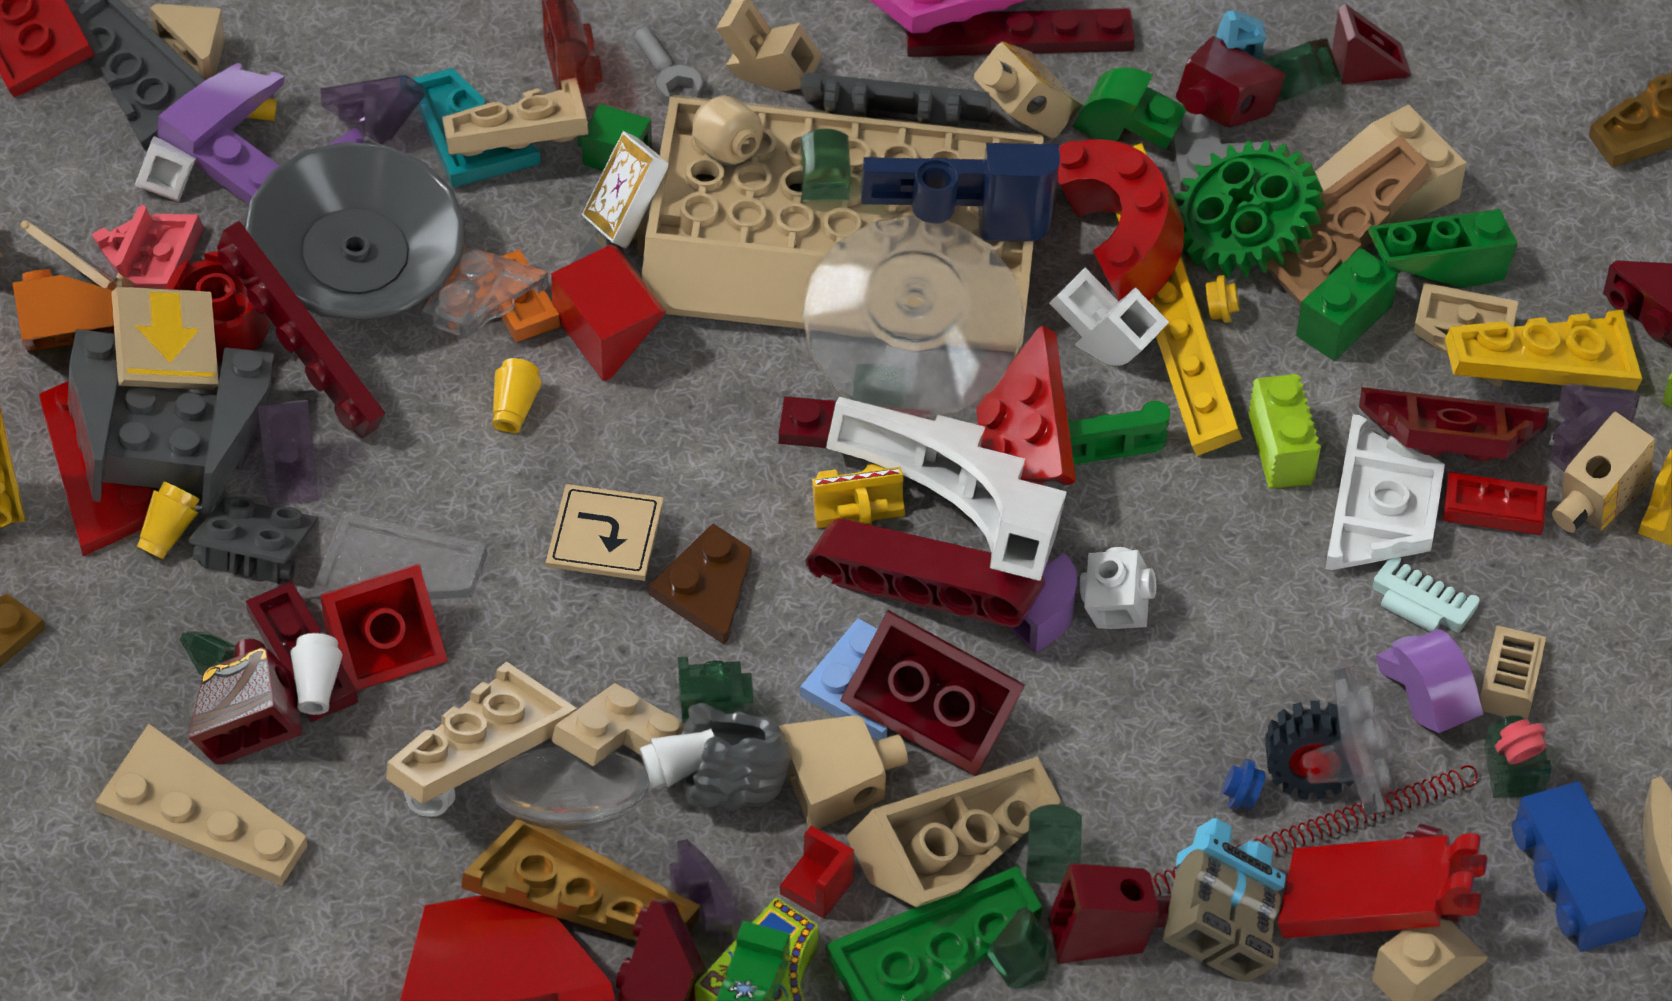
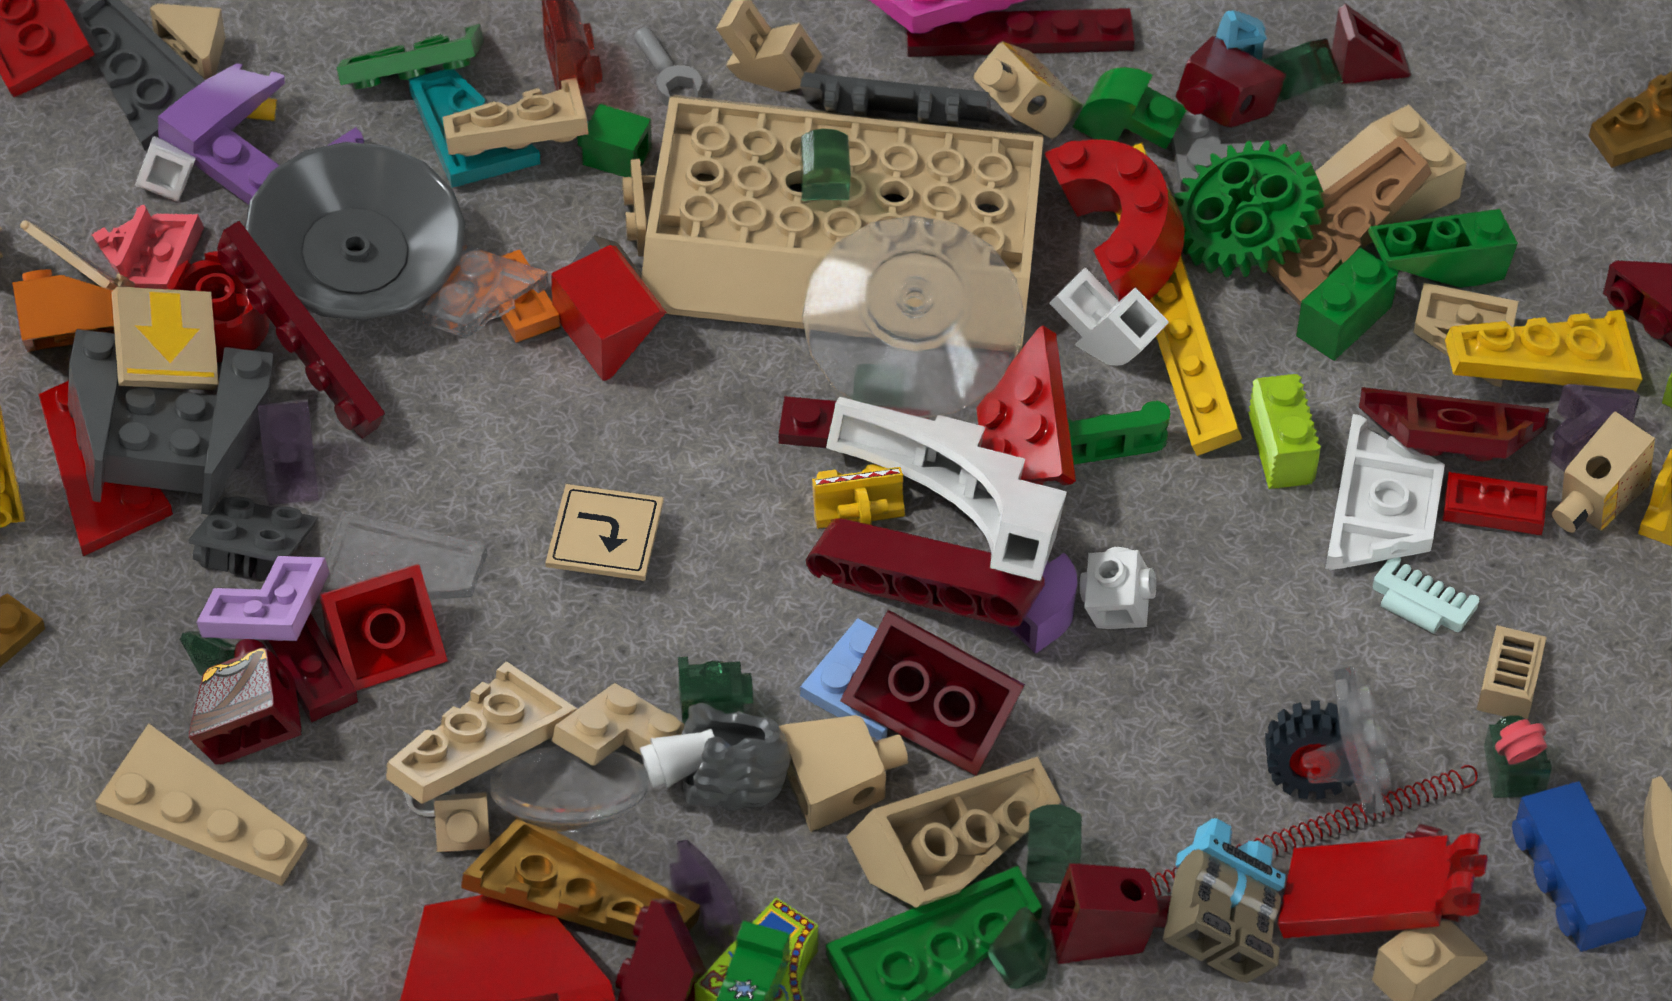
(166, 519): yellow cone -> none
(269, 613): none -> lavender plate
(315, 671): white cone -> none
(367, 68): none -> green wing
(380, 102): clear purple slope -> none
(462, 822): none -> tan plate
(514, 393): yellow cone -> none
(625, 189): white tile -> none
(706, 582): reddish brown wing -> none
(727, 130): tan head -> none
(820, 874): red panel -> none
(1009, 186): dark blue plate -> none
(1222, 299): yellow plate -> none
(1243, 785): blue plate -> none
(1435, 679): medium lavender brick -> none

